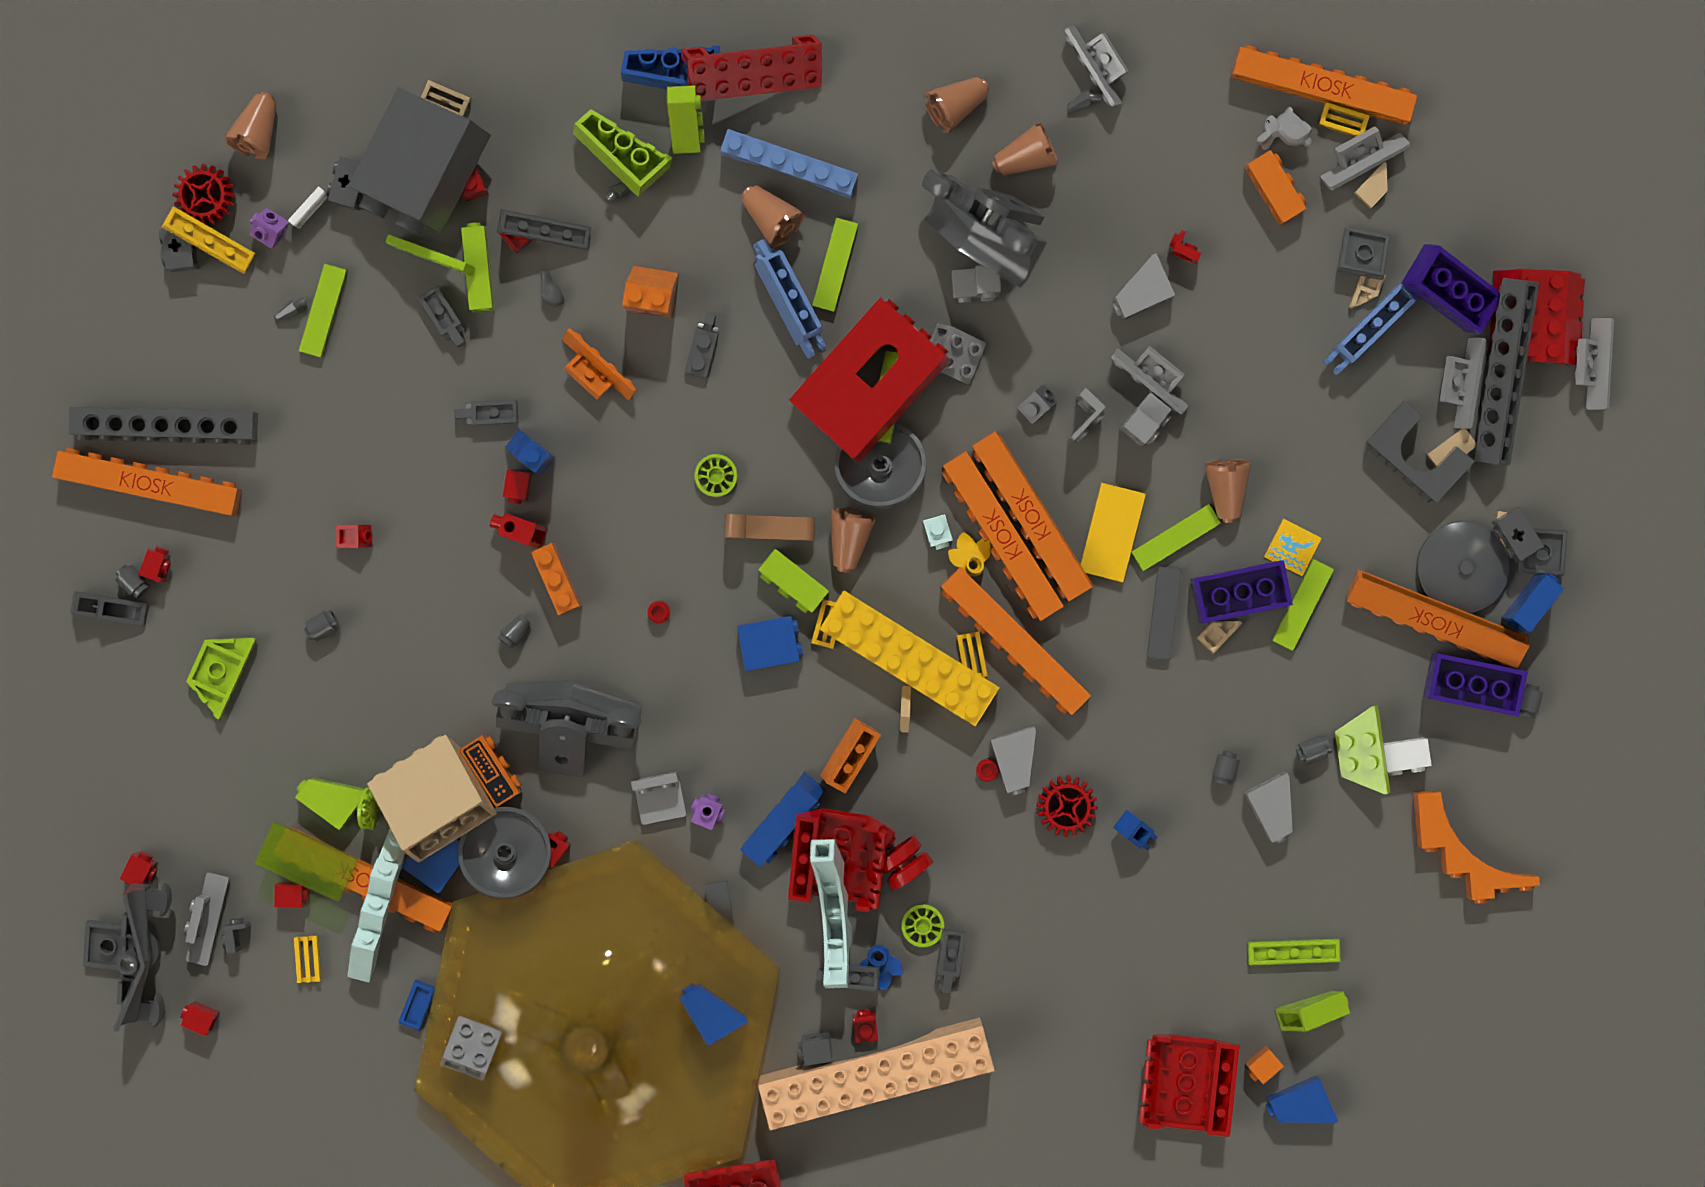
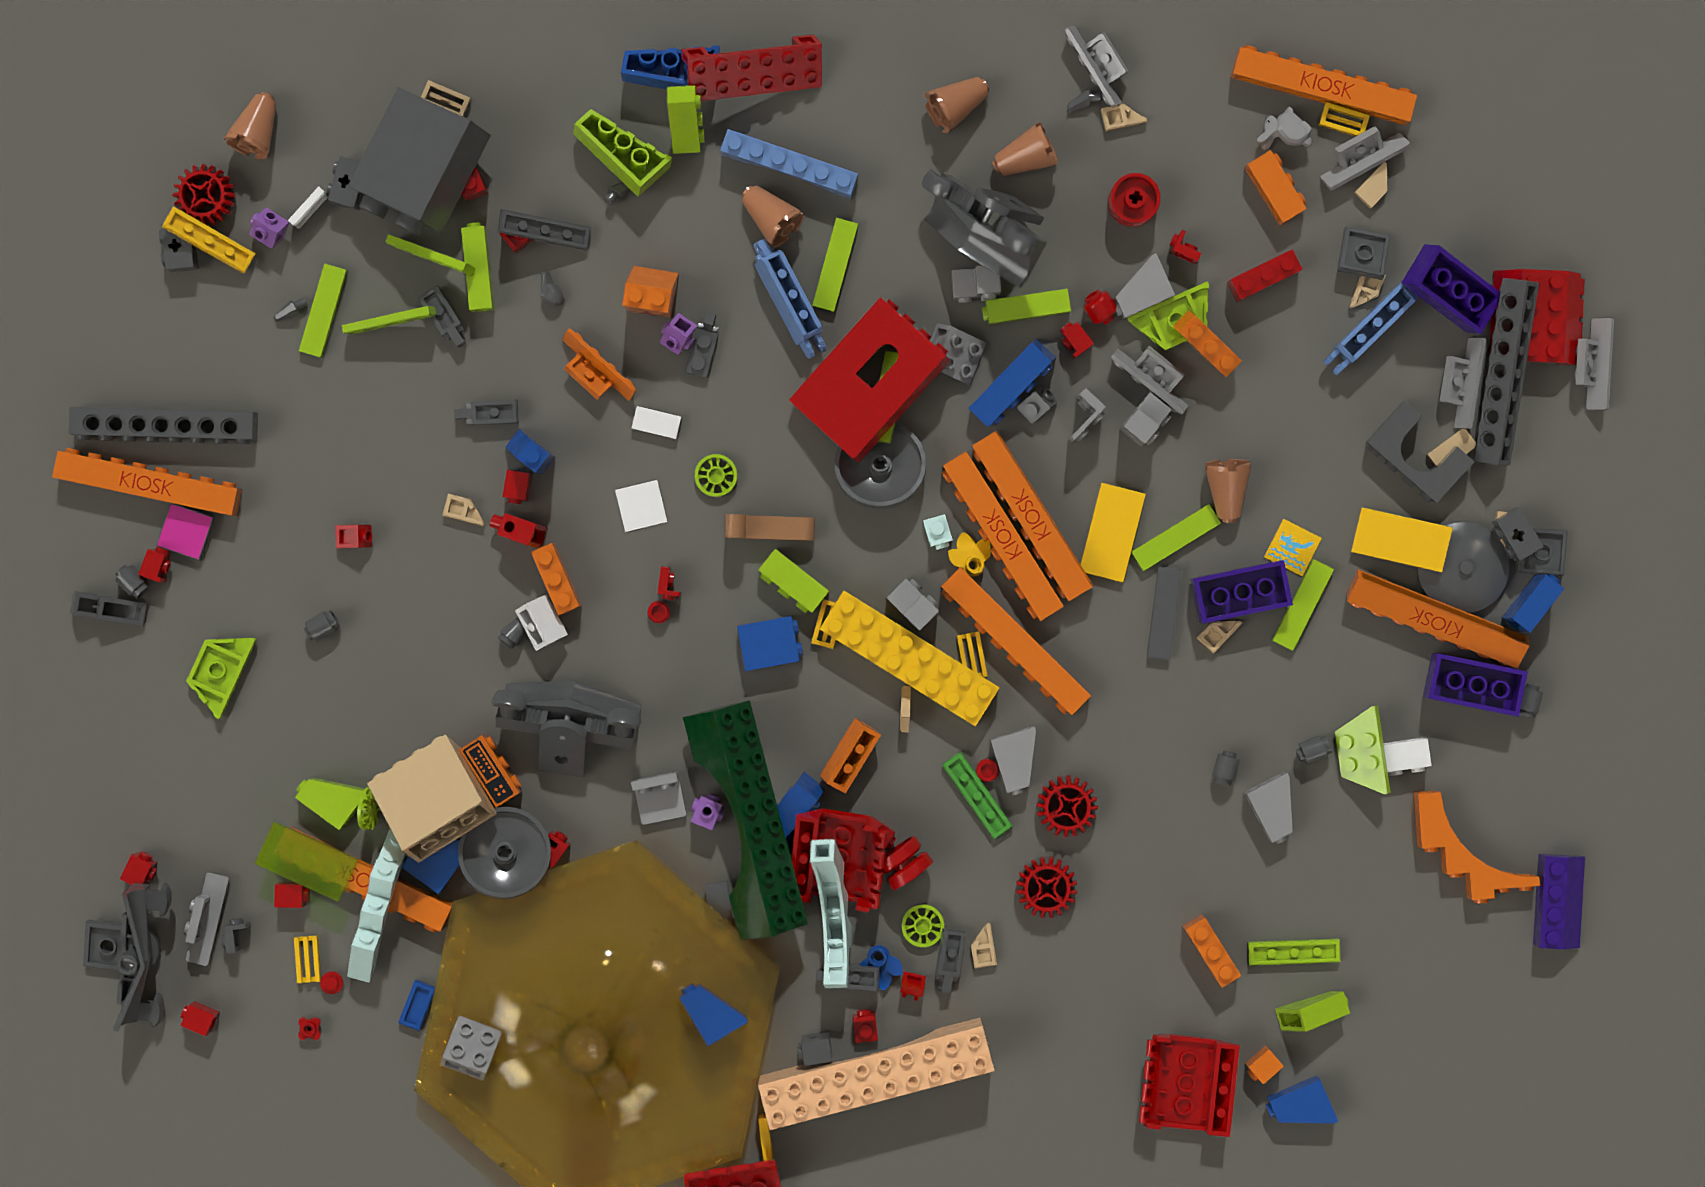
(185, 531): none -> dark pink tile
(314, 1023): none -> red plate
(331, 982): none -> red plate
(389, 320): none -> lime tile
(462, 509): none -> tan tile
(541, 622): none -> white brick
(641, 505): none -> white sticker
(656, 422): none -> white tile
(666, 579): none -> red bracket
(678, 334): none -> medium lavender brick
(765, 1135): none -> yellow tile
(767, 890): none -> dark green arch
(849, 536): nougat cone -> none
(912, 984): none -> red tile
(913, 604): none -> light grey brick
(977, 795): none -> bright green tile
(983, 948): none -> tan tile
(1012, 382): none -> blue wedge
(1026, 307): none -> lime brick
(1054, 879): none -> red gear
(1075, 339): none -> red brick
(1100, 307): none -> red head
(1120, 117): none -> tan tile
(1134, 830): blue brick -> none
(1139, 187): none -> red wheel
(1159, 319): none -> lime wing
(1207, 343): none -> orange brick
(1211, 950): none -> orange brick
(1264, 275): none -> red arch
(1401, 539): none -> yellow tile
(1559, 901): none -> dark purple slope

